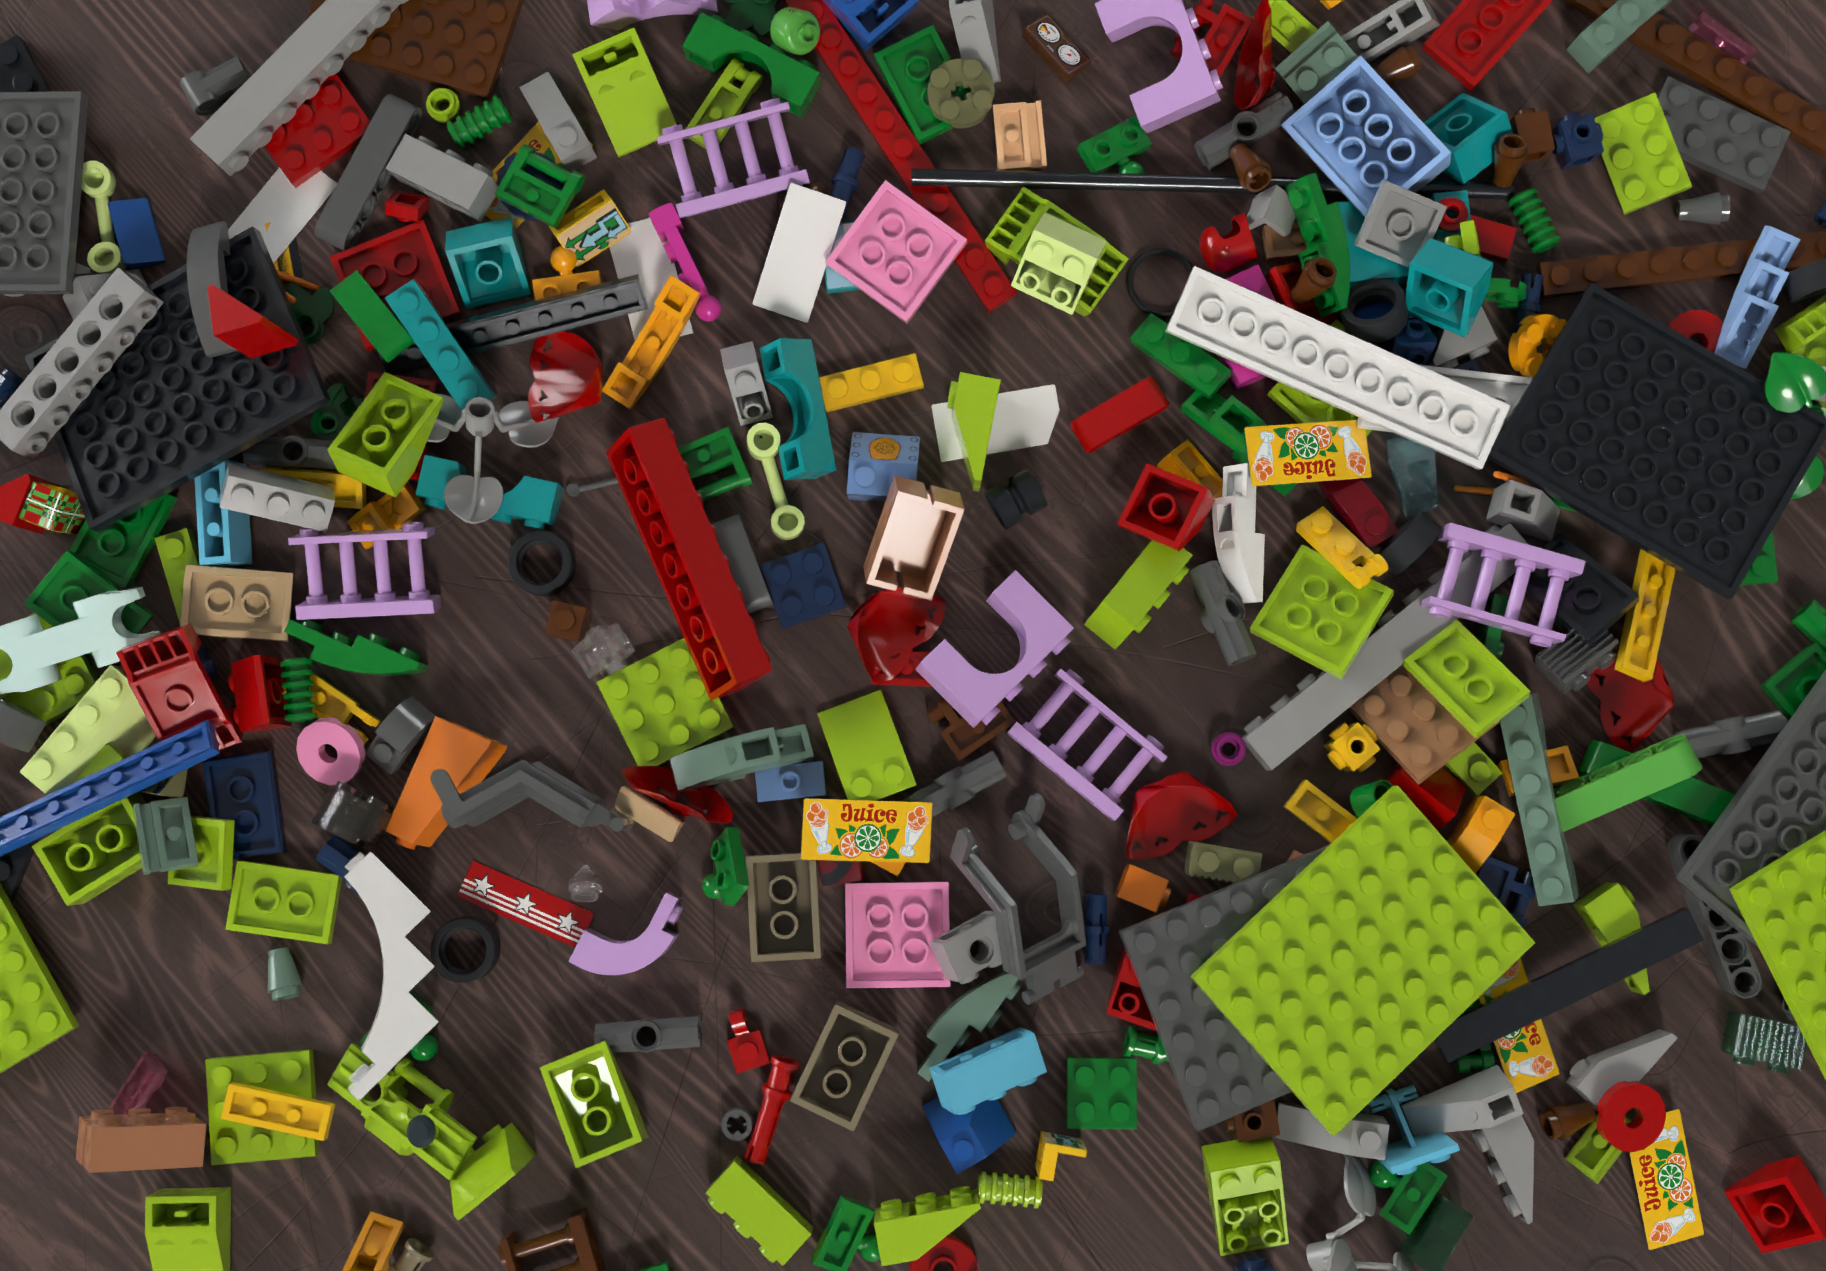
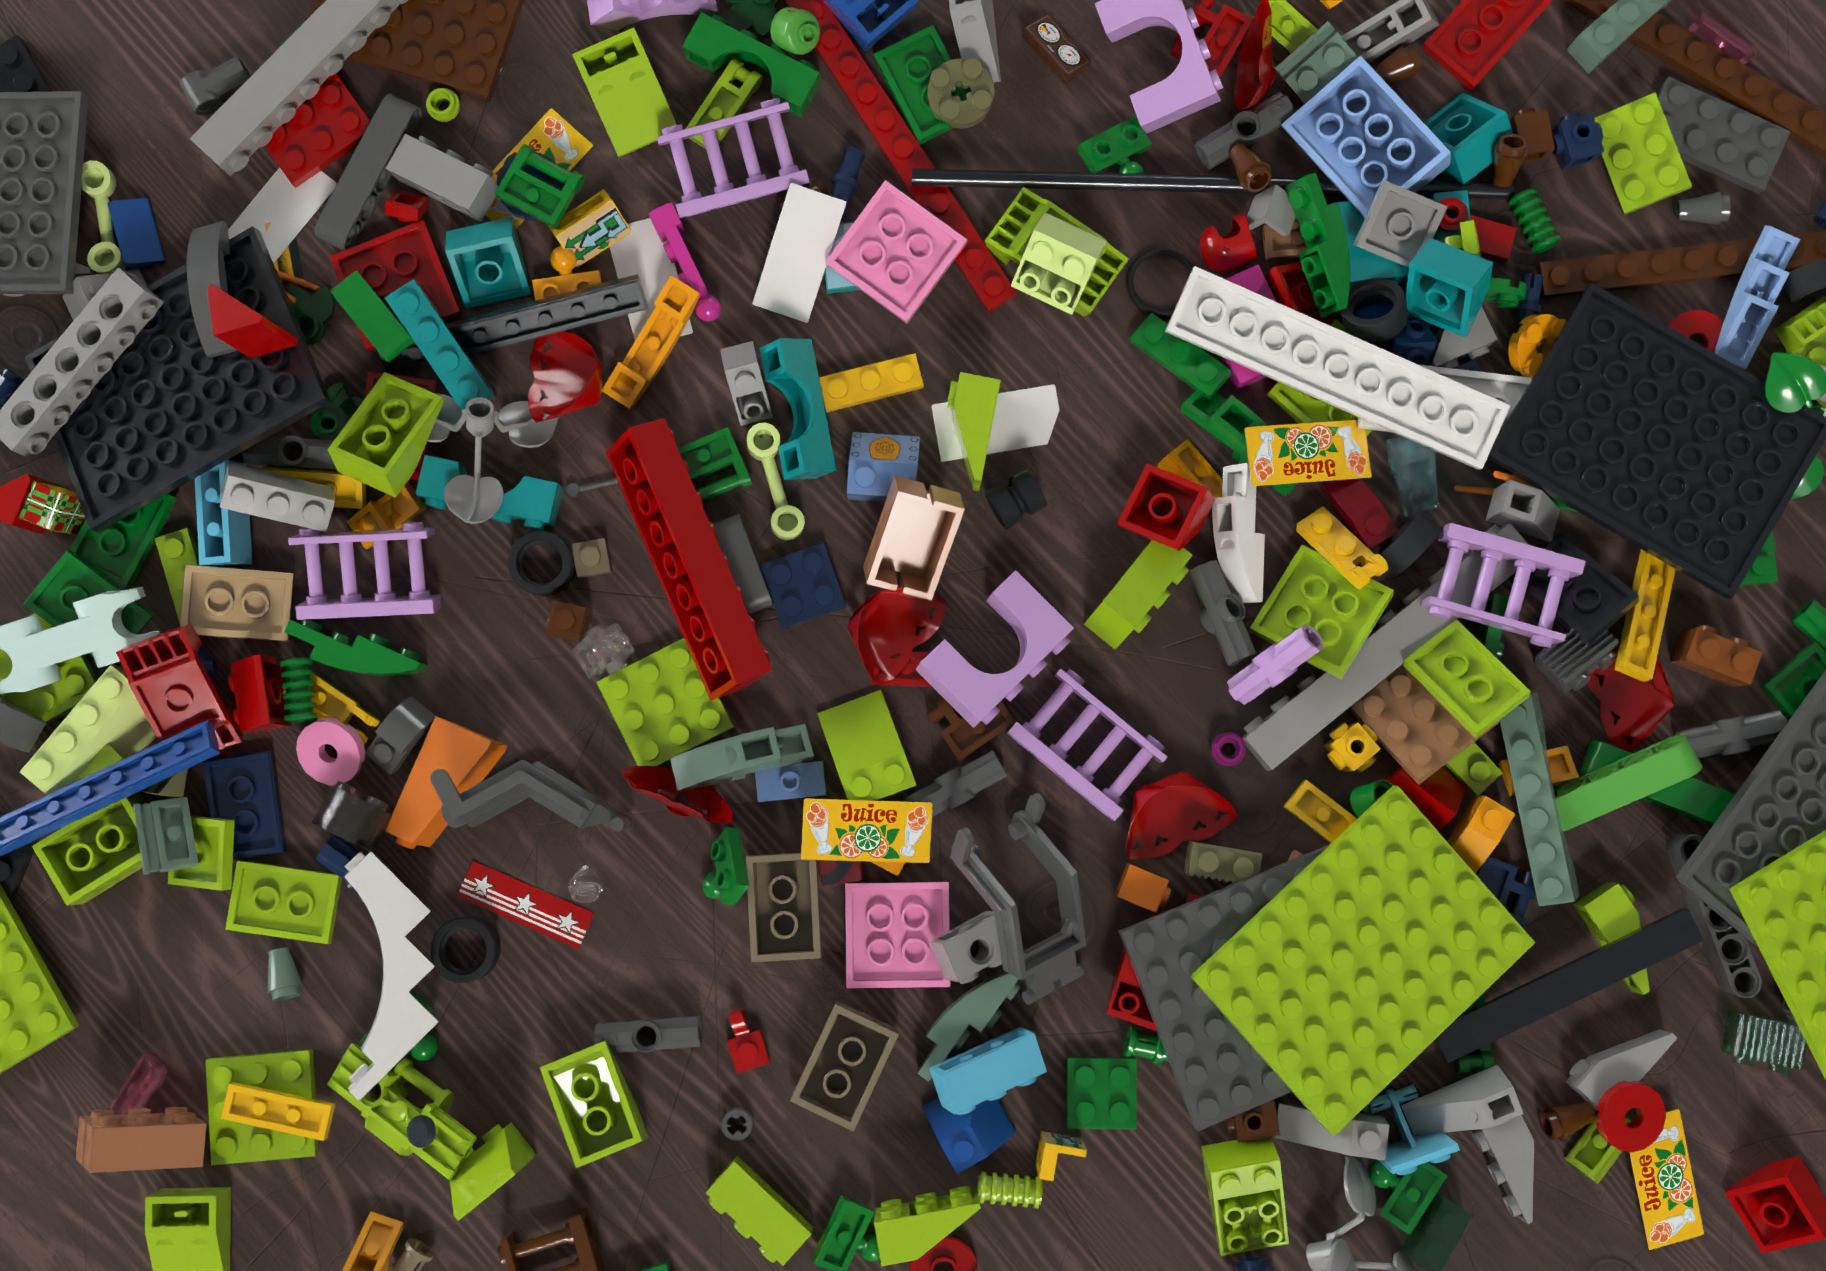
(479, 122): green piece -> none
(558, 122): light grey slope -> none
(591, 558): none -> dark tan plate
(615, 957): lavender arch -> none
(648, 813): tan slope -> none
(775, 1093): red pin -> none
(1019, 136): light nougat plate -> none
(1096, 928): dark blue pin -> none
(1119, 414): red beam -> none
(1275, 664): none -> lavender piece
(1315, 278): reddish brown cone -> none
(1527, 1051): sticker -> none
(1716, 657): none -> dark orange brick

